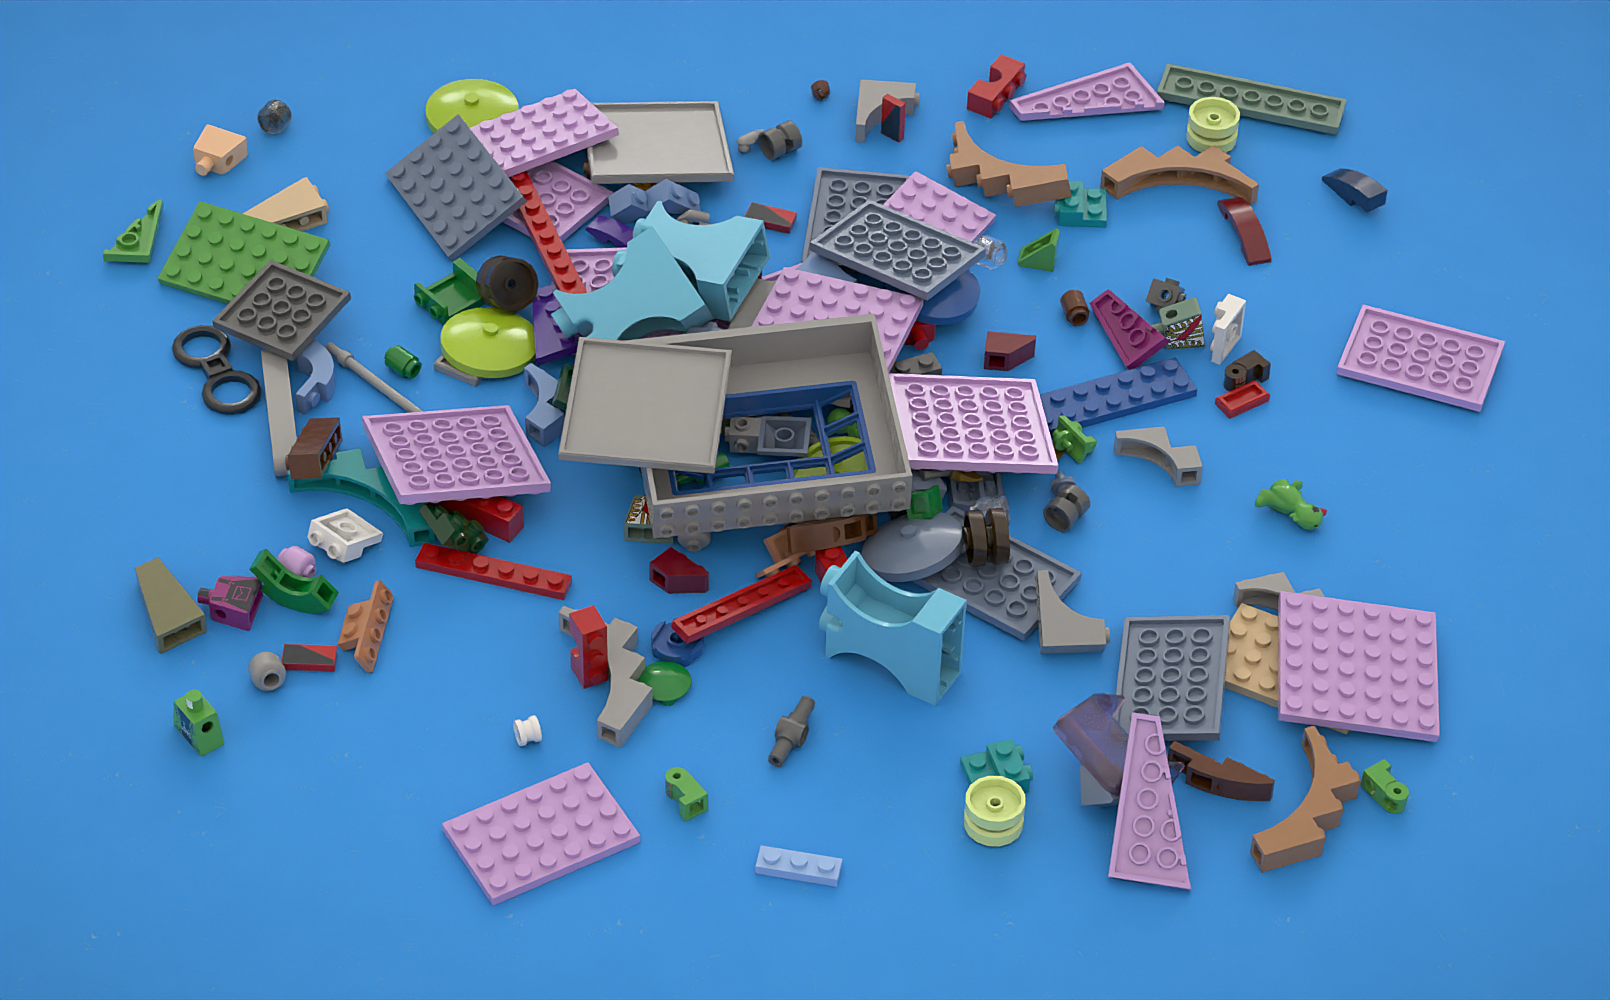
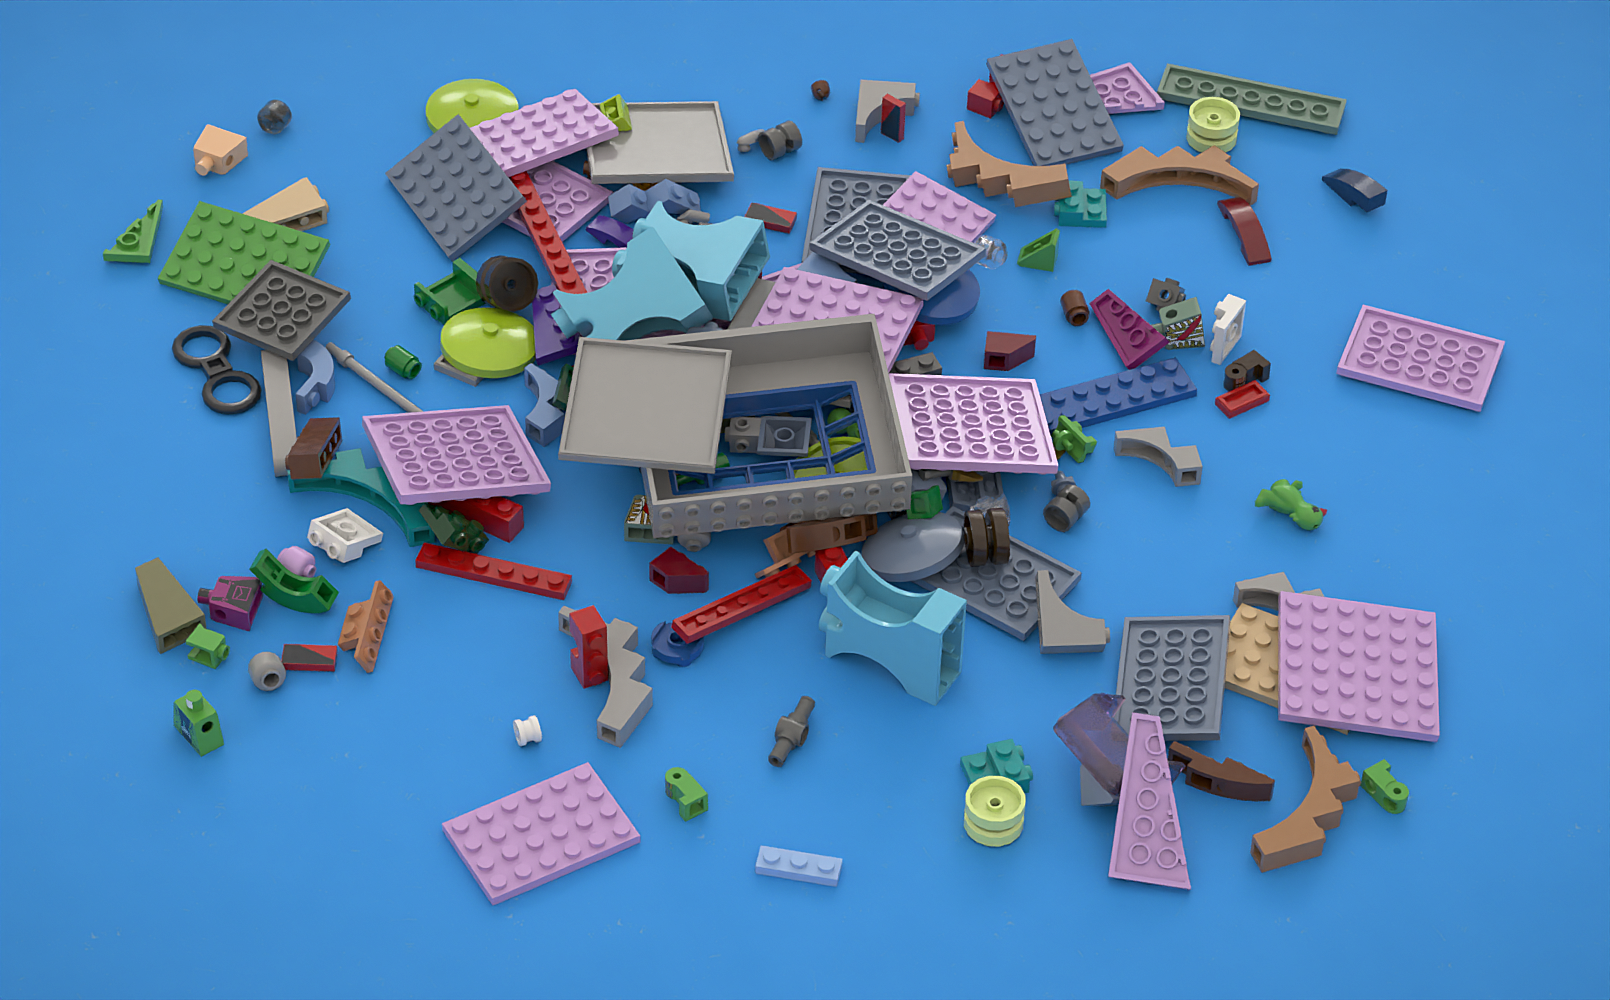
(208, 648): none -> bright green window
(617, 112): none -> lime slope
(667, 680): green dish -> none
(1054, 104): none -> sand blue plate

